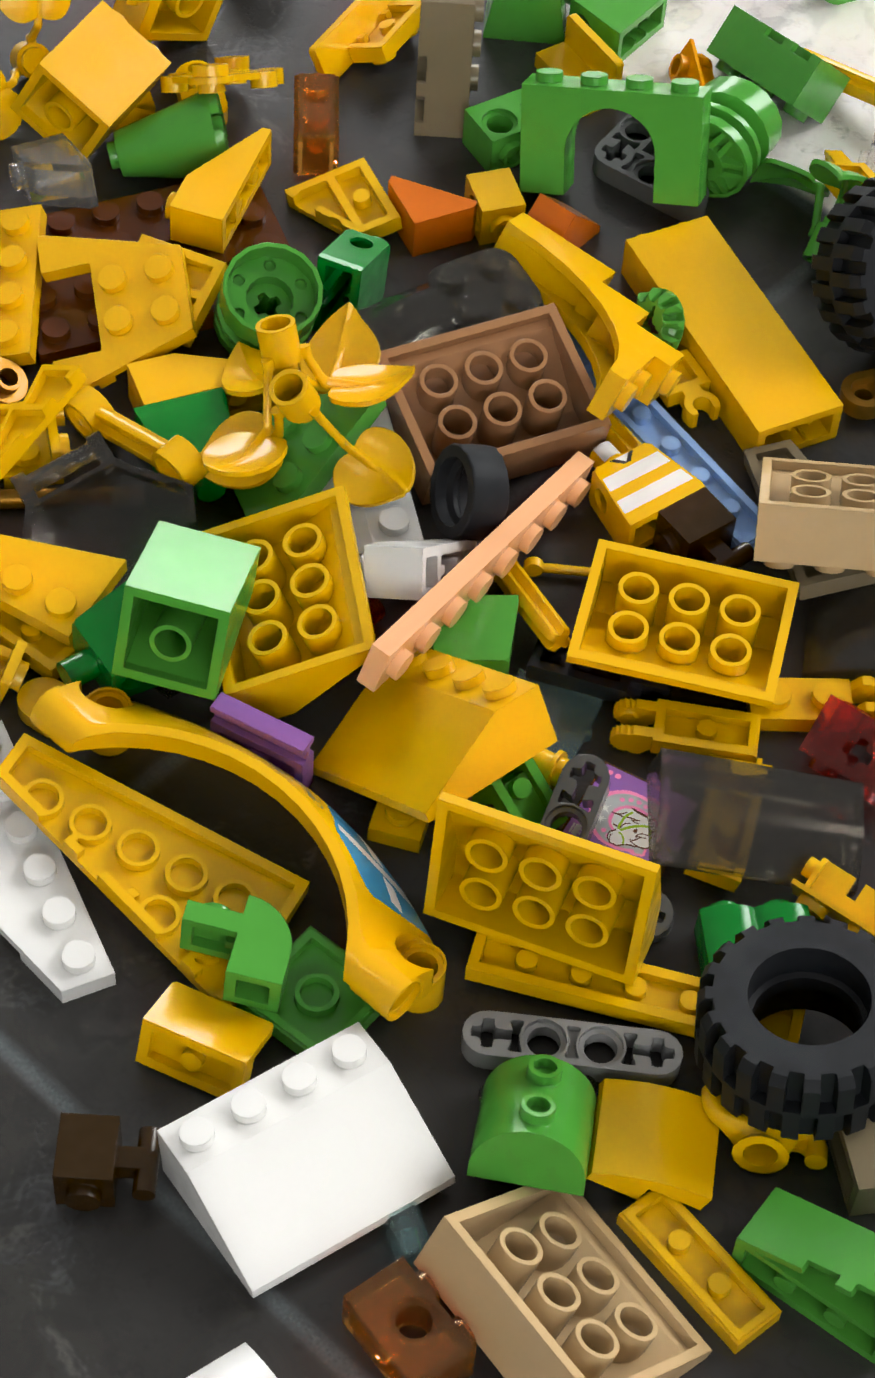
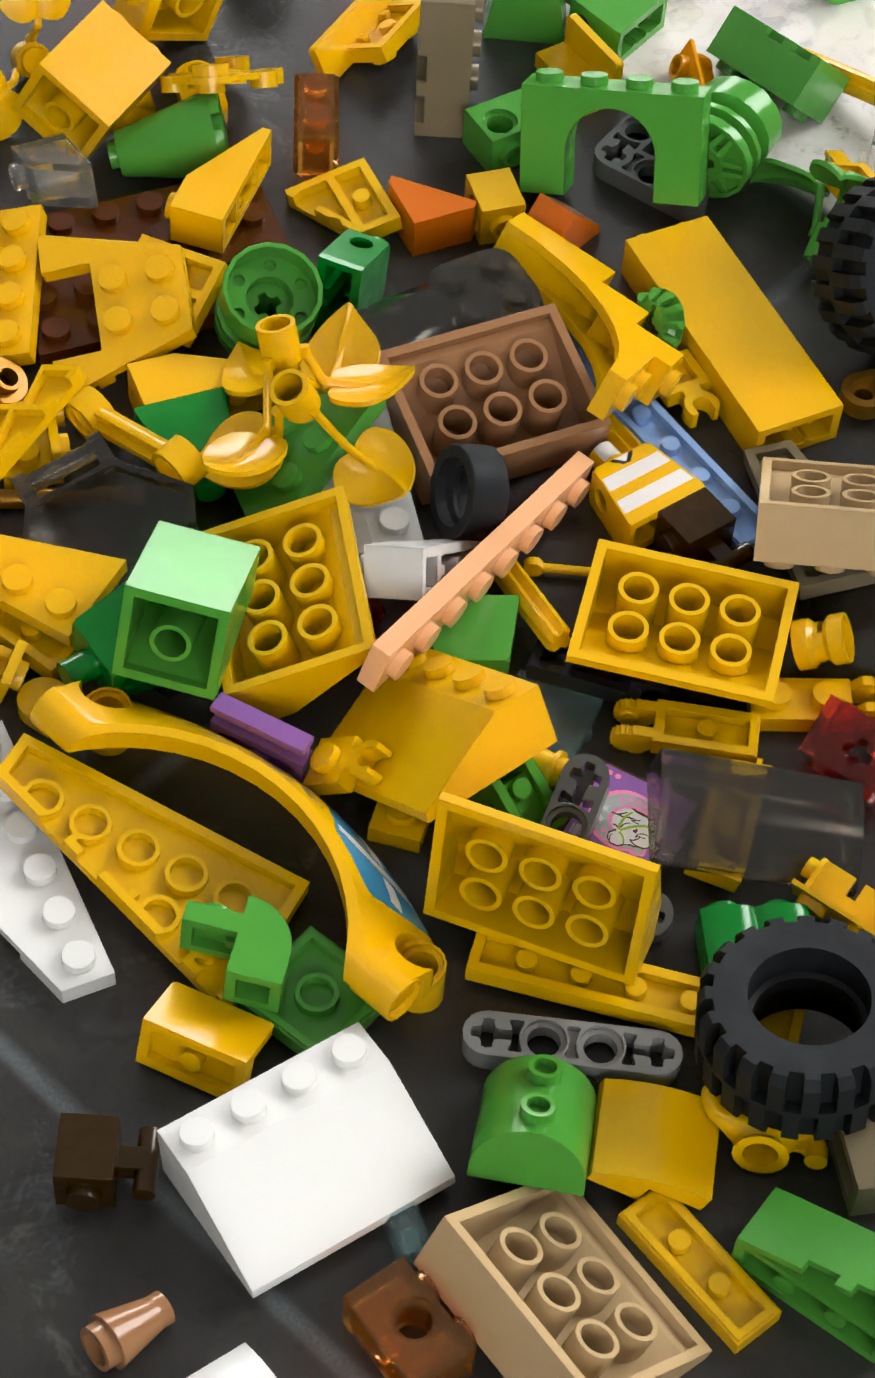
(124, 1331): none -> medium nougat cone
(341, 761): none -> yellow plate
(822, 641): none -> yellow wheel

